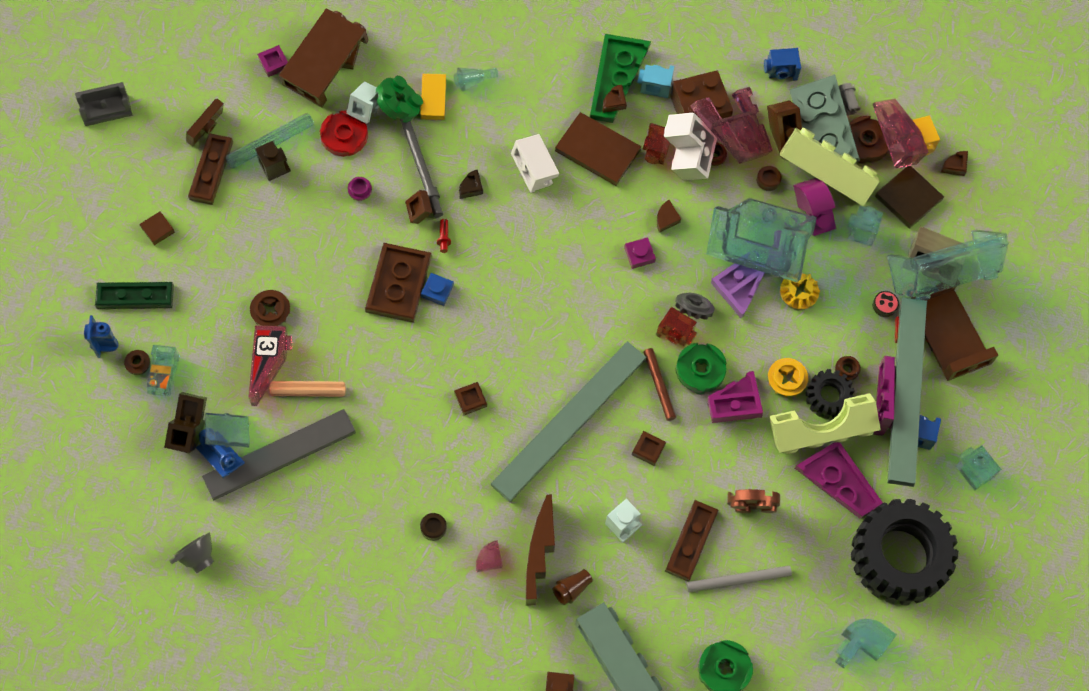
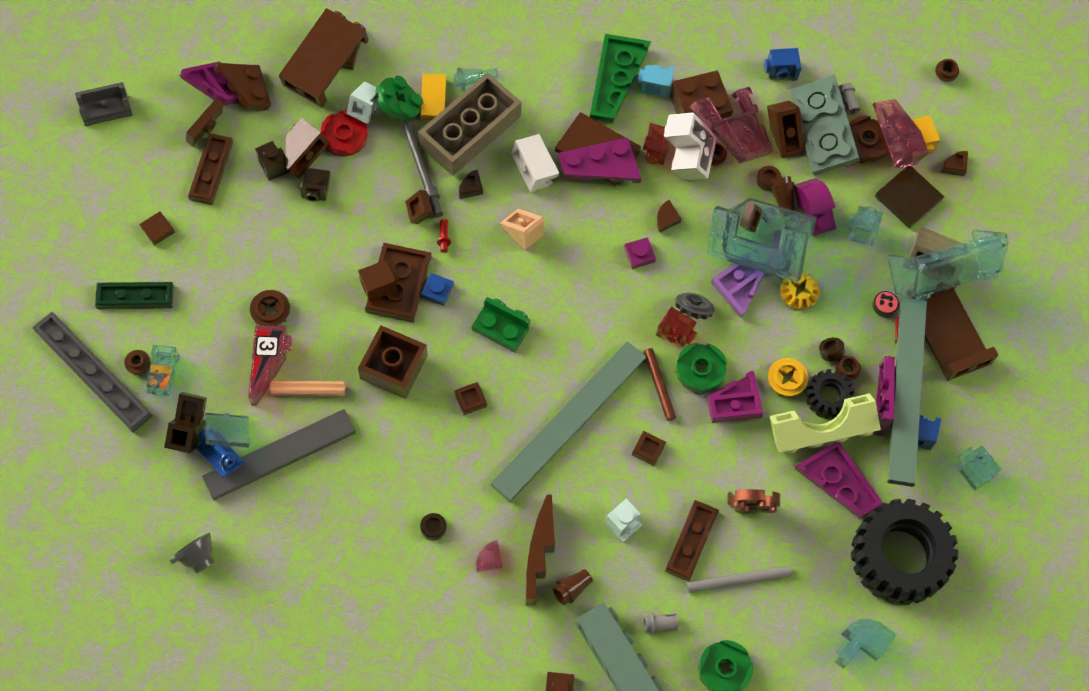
(92, 372): none -> dark grey tile
(100, 337): blue hinge -> none
(208, 82): none -> magenta wing
(246, 83): none -> reddish brown wing
(272, 60): magenta plate -> none
(277, 136): clear light blue axle -> none
(303, 147): none -> slope
(315, 184): none -> dark brown bracket
(359, 188): magenta plate -> none
(378, 280): none -> reddish brown brick
(393, 361): none -> reddish brown brick
(470, 123): none -> dark tan brick
(502, 324): none -> green bracket
(524, 227): none -> light nougat slope
(604, 161): none -> magenta wing
(614, 100): reddish brown tile -> none
(660, 622): none -> light grey pin
(751, 217): none -> tile
(784, 192): none -> reddish brown cone
(829, 166): yellowish green brick -> none
(832, 349): none -> dark brown tile
(949, 65): none -> reddish brown plate

